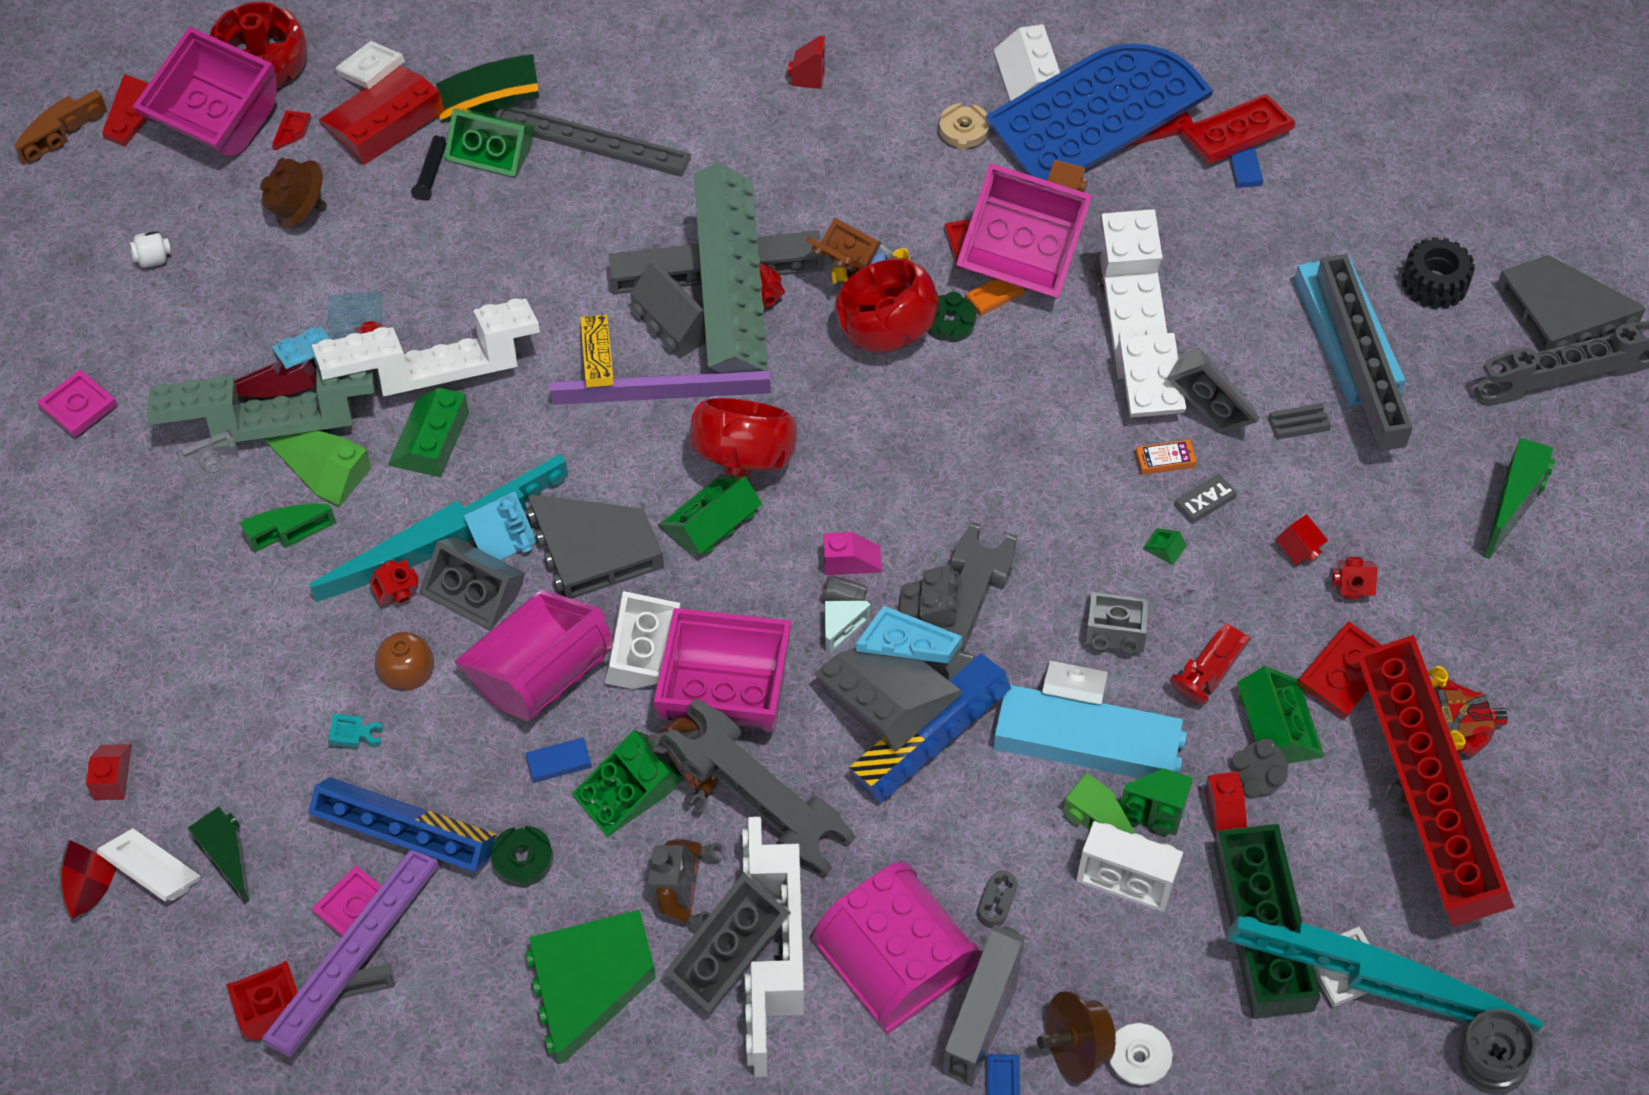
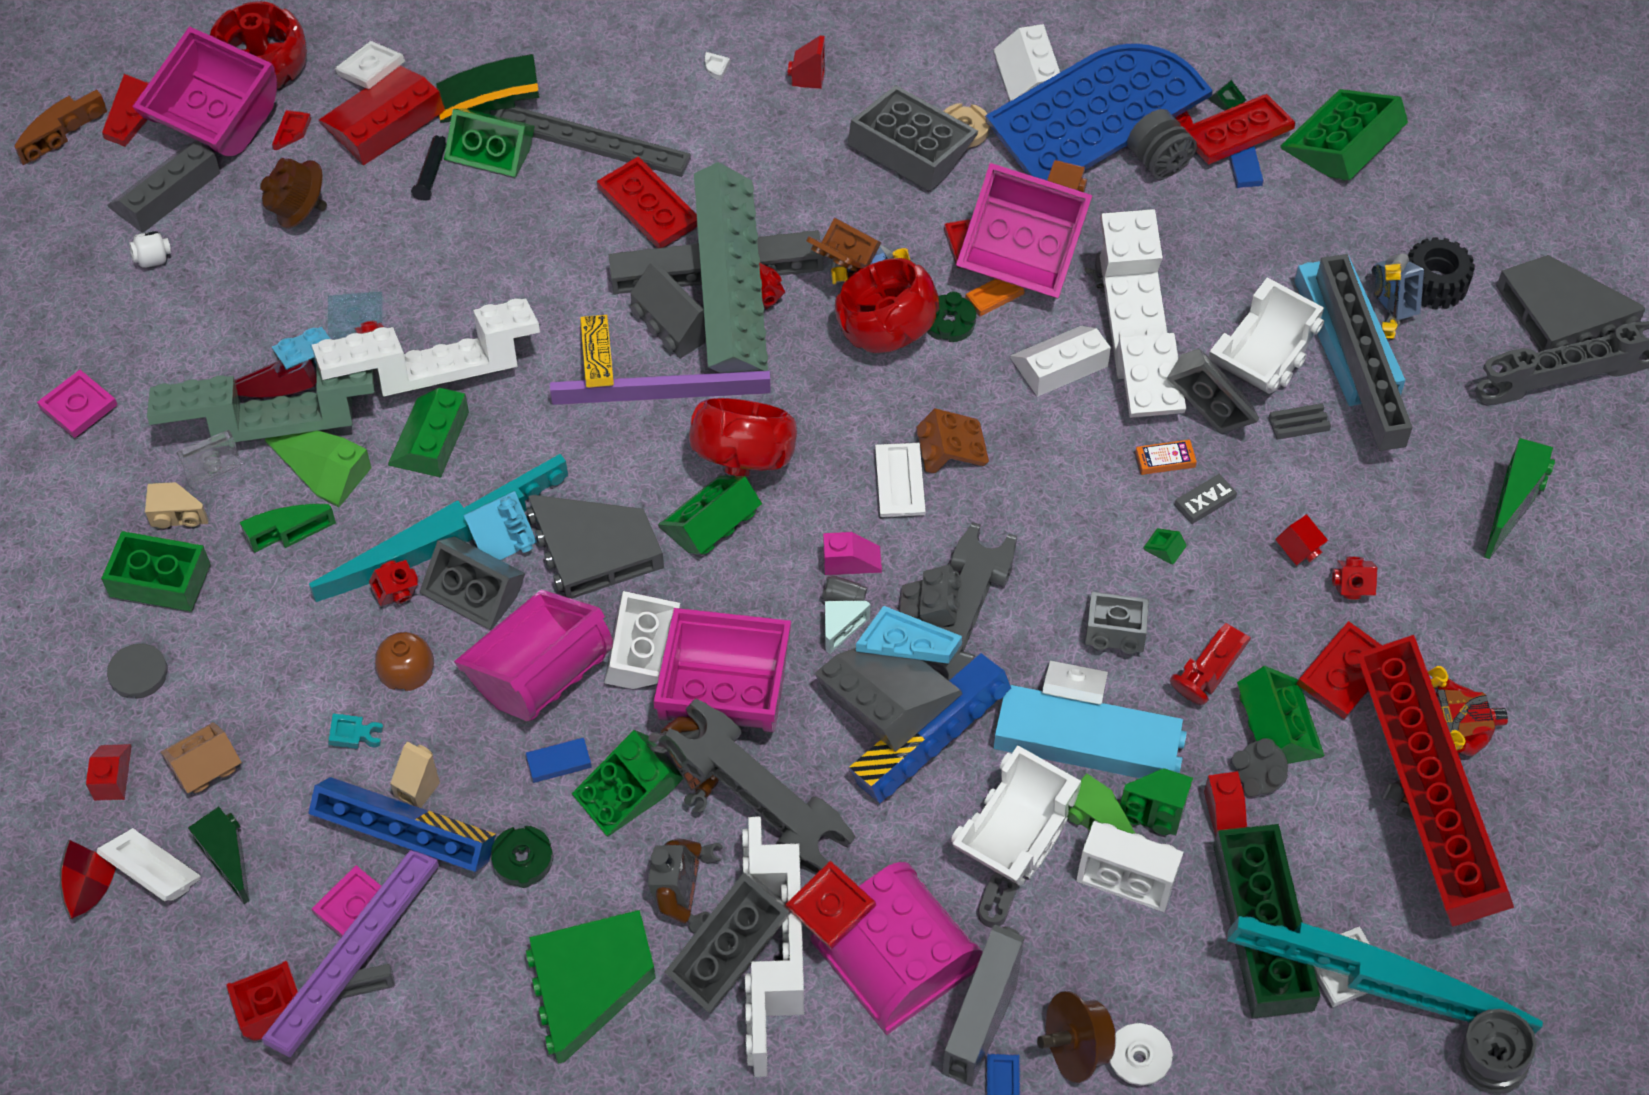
(137, 671): none -> dark grey tile
(156, 571): none -> green brick
(166, 186): none -> dark grey slope
(173, 506): none -> tan slope
(201, 758): none -> medium nougat slope
(414, 775): none -> tan slope
(648, 202): none -> red plate
(716, 65): none -> white tile
(830, 904): none -> red tile
(900, 480): none -> white piece
(911, 137): none -> dark grey slope
(950, 436): none -> dark orange bracket
(1019, 817): none -> white cylinder
(1062, 359): none -> white slope
(1162, 143): none -> dark grey wheel
(1227, 96): none -> dark green slope
(1270, 337): none -> white cylinder
(1347, 132): none -> green slope
(1398, 289): none -> torso

